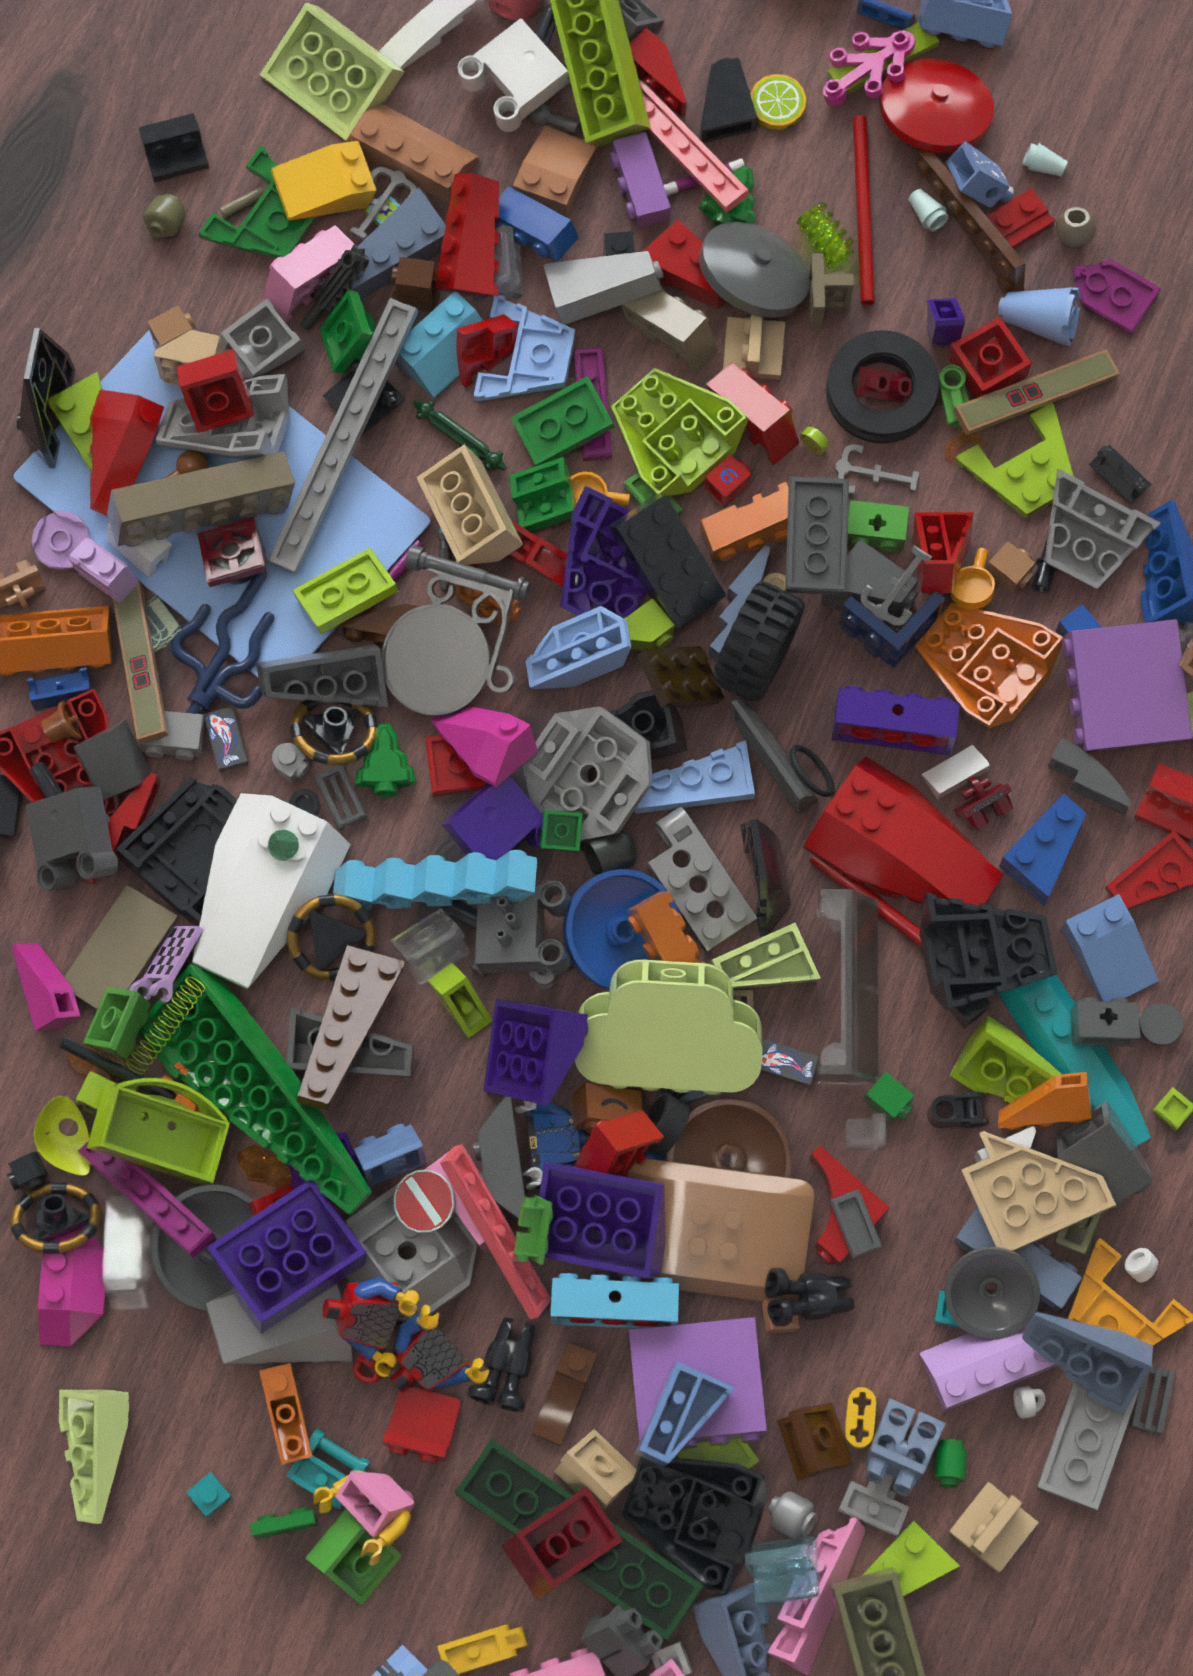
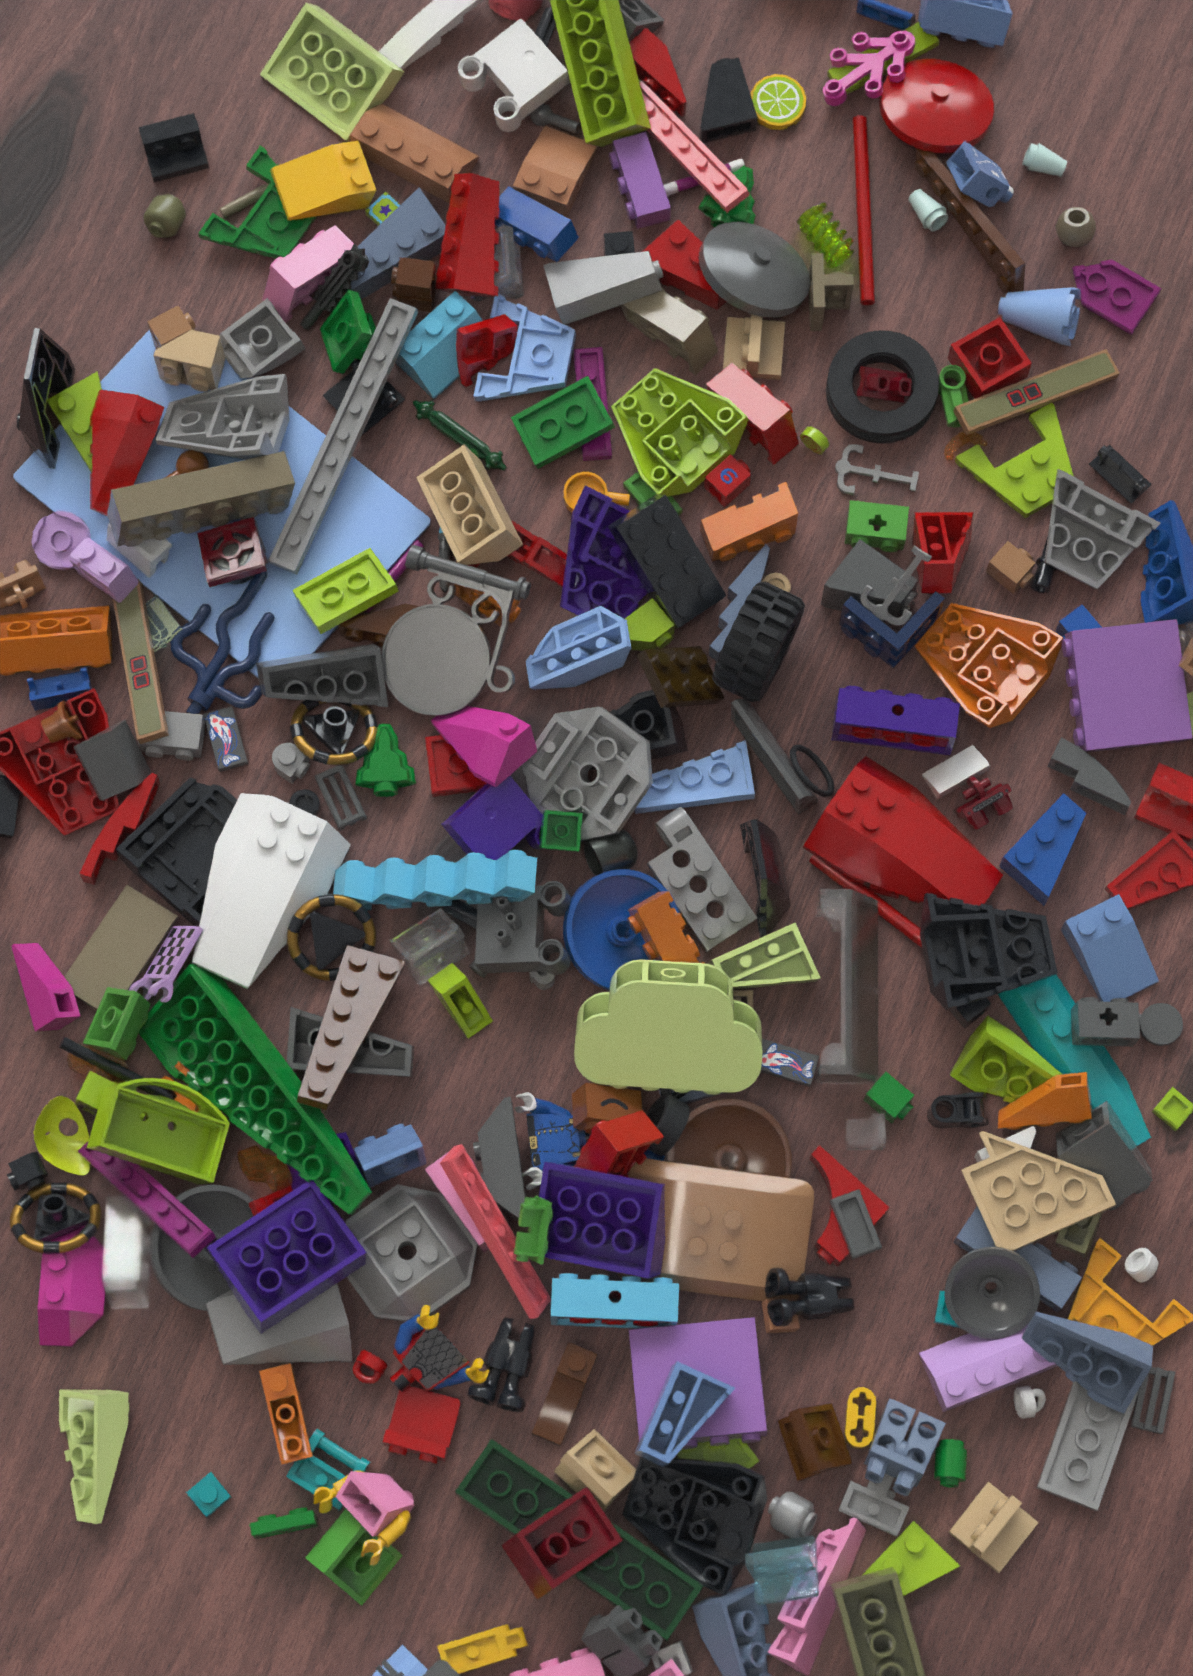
(66, 828): dark grey piece -> none
(186, 980): lime piece -> none
(215, 391): red brick -> none
(283, 845): clear green piece -> none
(368, 1317): torso -> none
(397, 179): light grey piece -> none
(424, 1201): red piece -> none
(532, 1049): dark purple slope -> none
(543, 495): green slope -> none
(817, 535): dark grey tile -> none
(944, 321): dark purple slope -> none
(974, 584): light orange piece -> none
(1022, 218): red plate -> none

